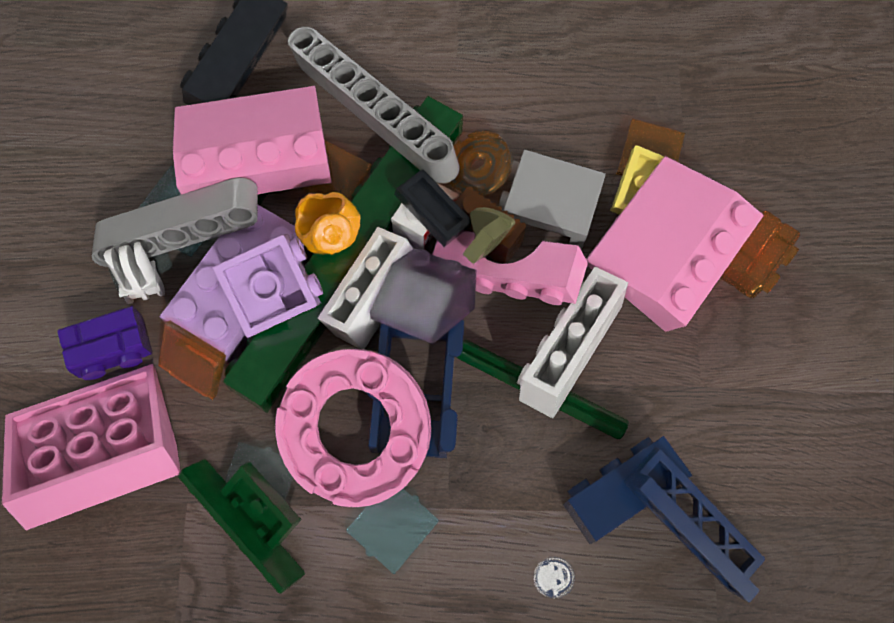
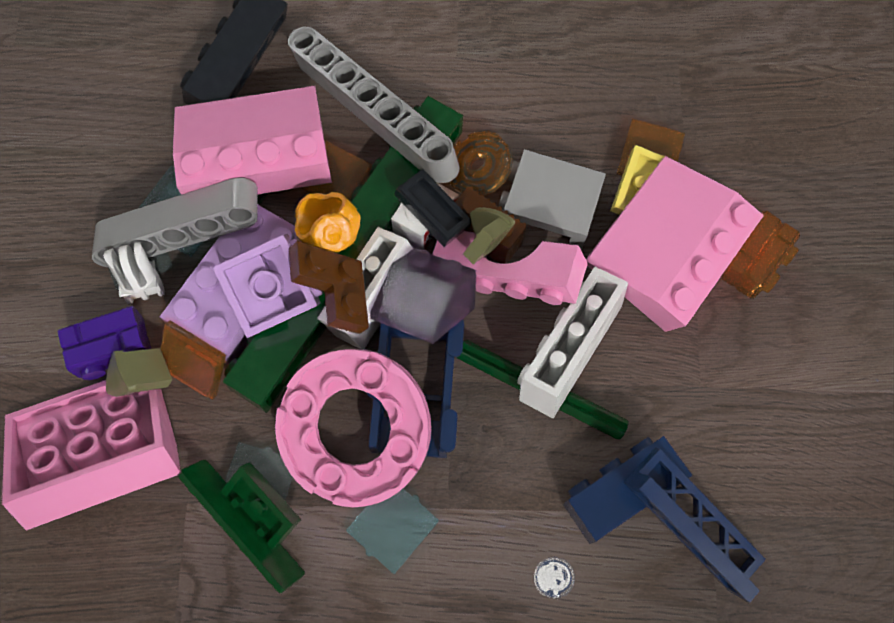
(137, 372): none -> olive tile
(339, 279): none -> reddish brown plate

